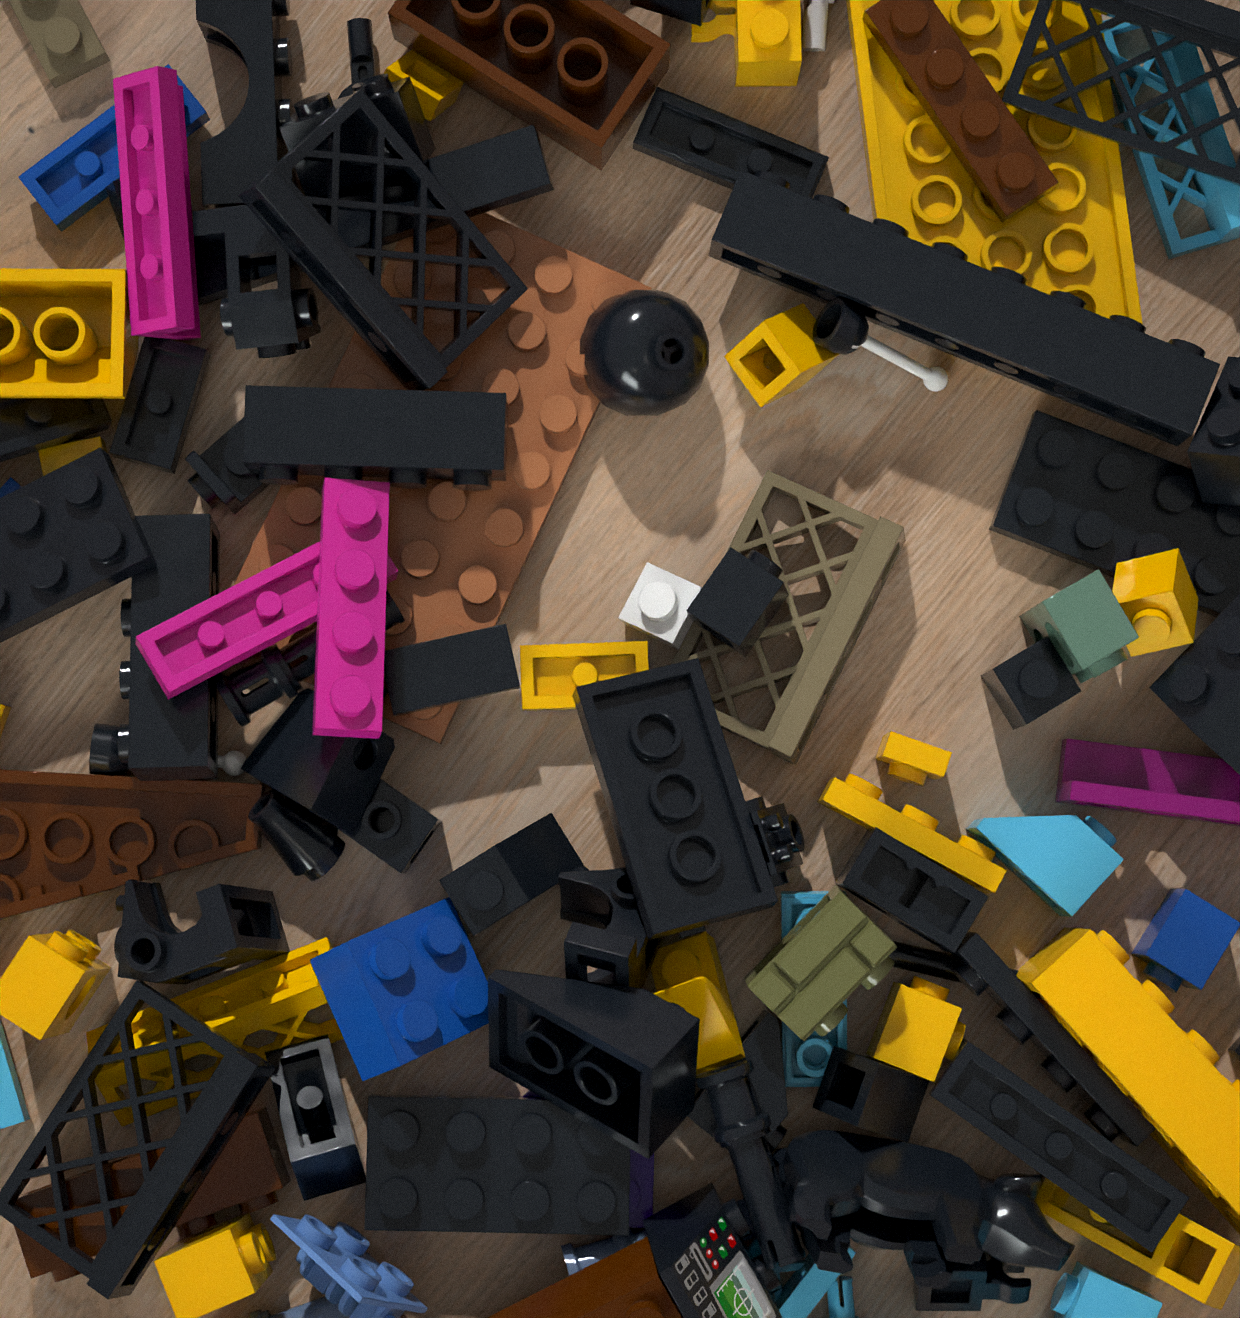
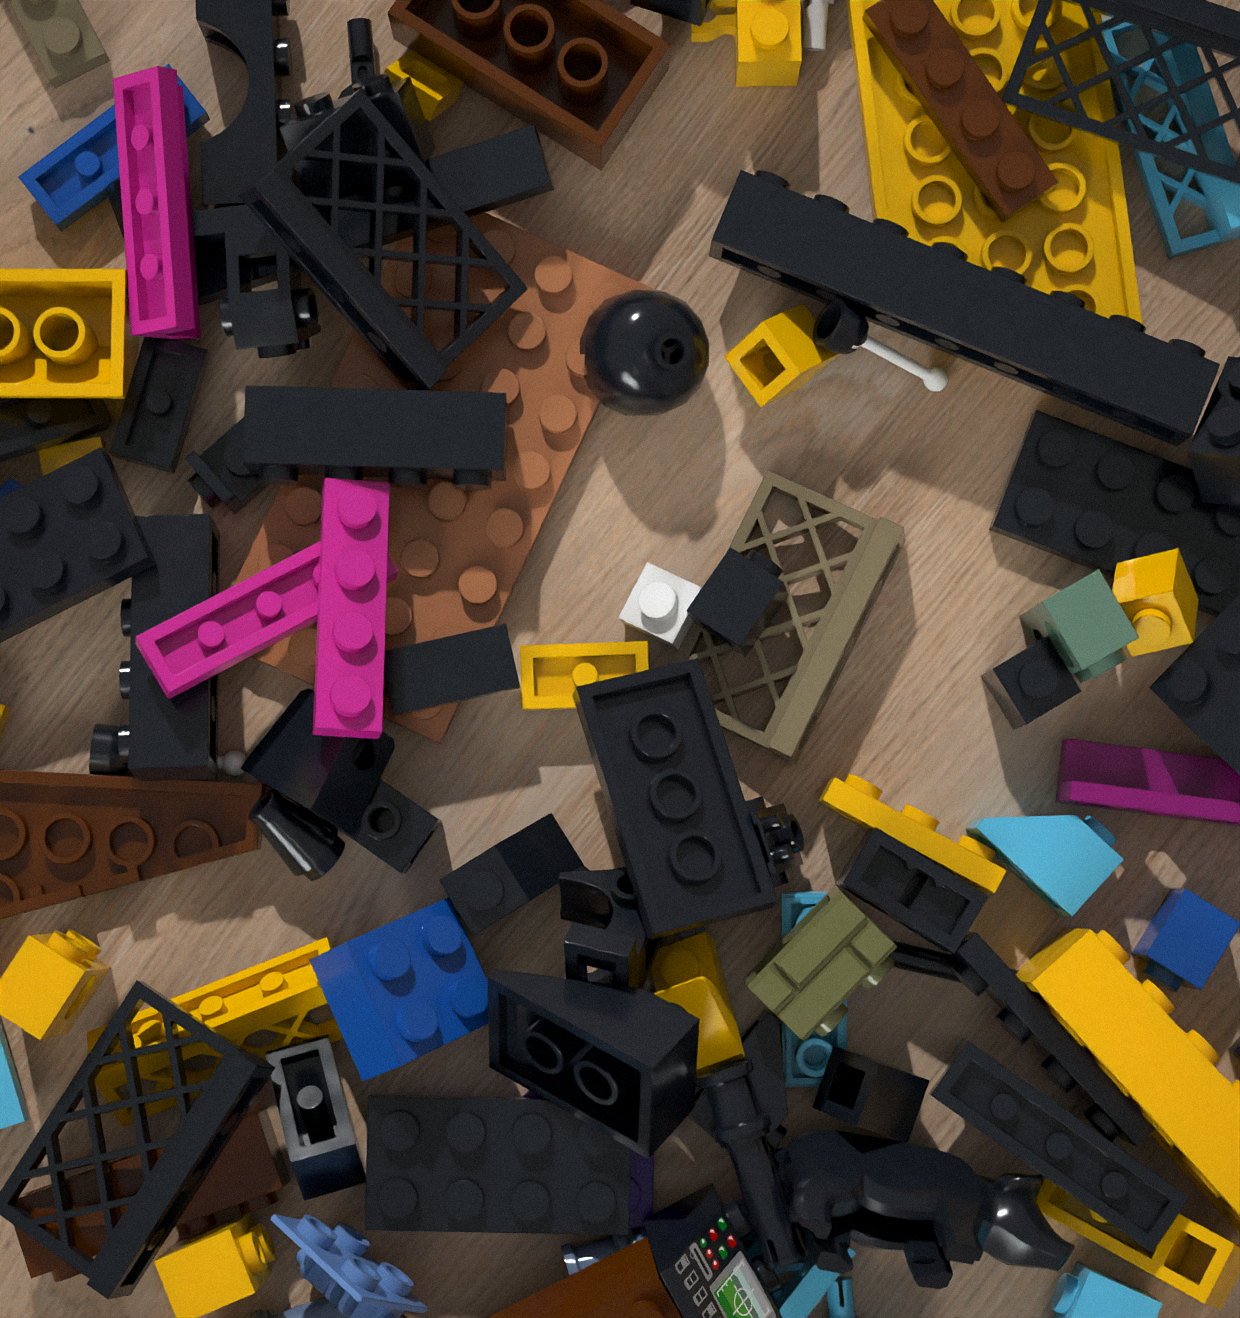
(233, 930): black tile -> none
(276, 667): black pin -> none
(721, 146): black tile -> none
(912, 759): yellow plate -> none
(917, 1028): yellow brick -> none
(973, 1284): black plate -> none

